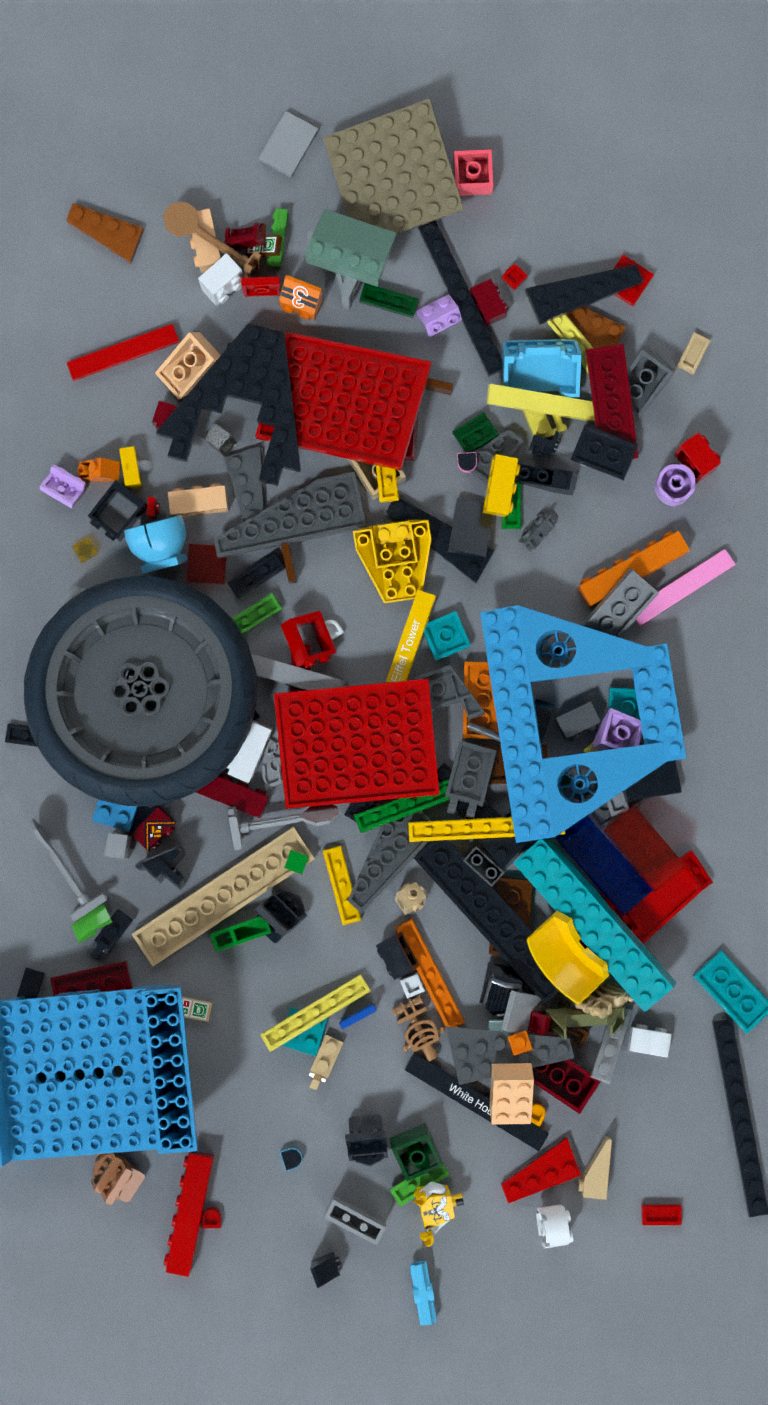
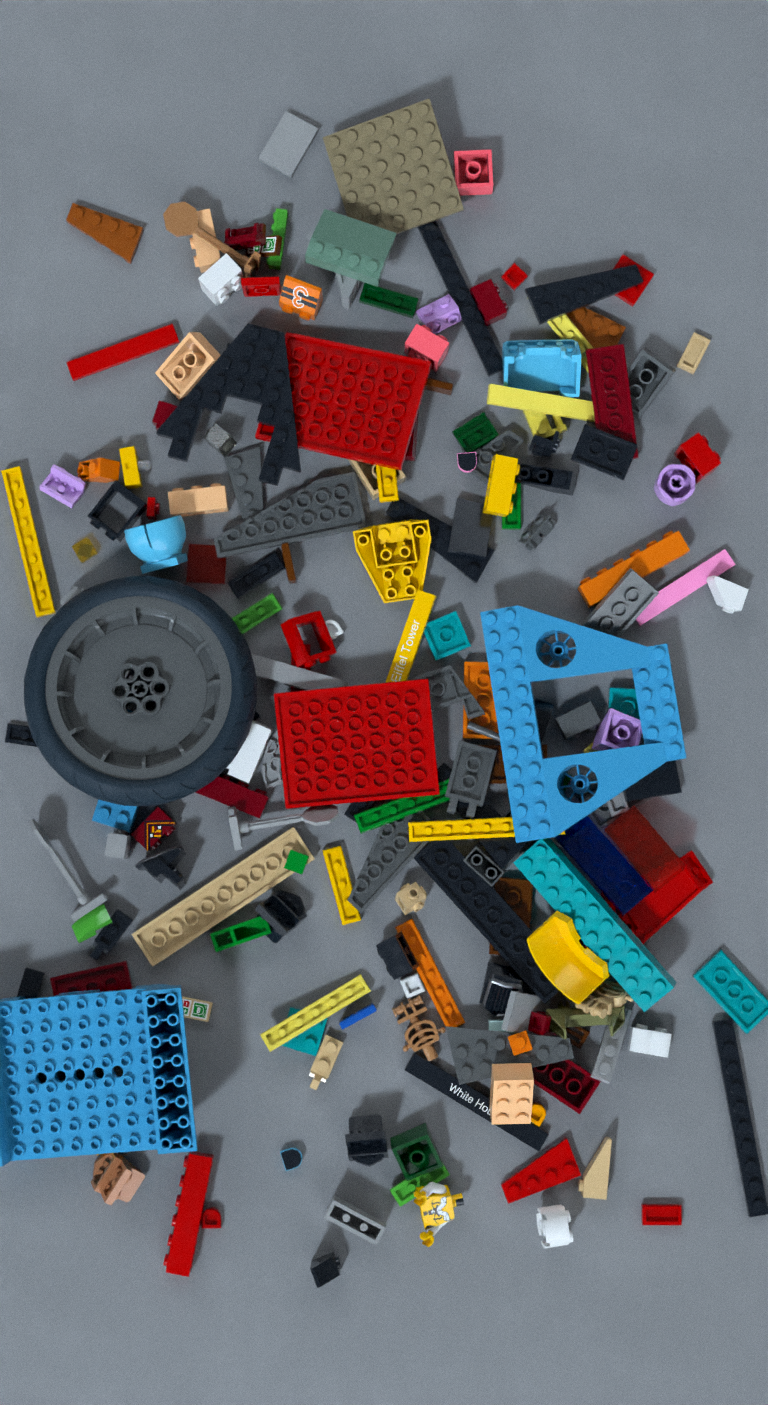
(28, 542): none -> yellow plate
(423, 1293): medium azure piece -> none
(426, 346): none -> coral brick
(727, 594): none -> white slope

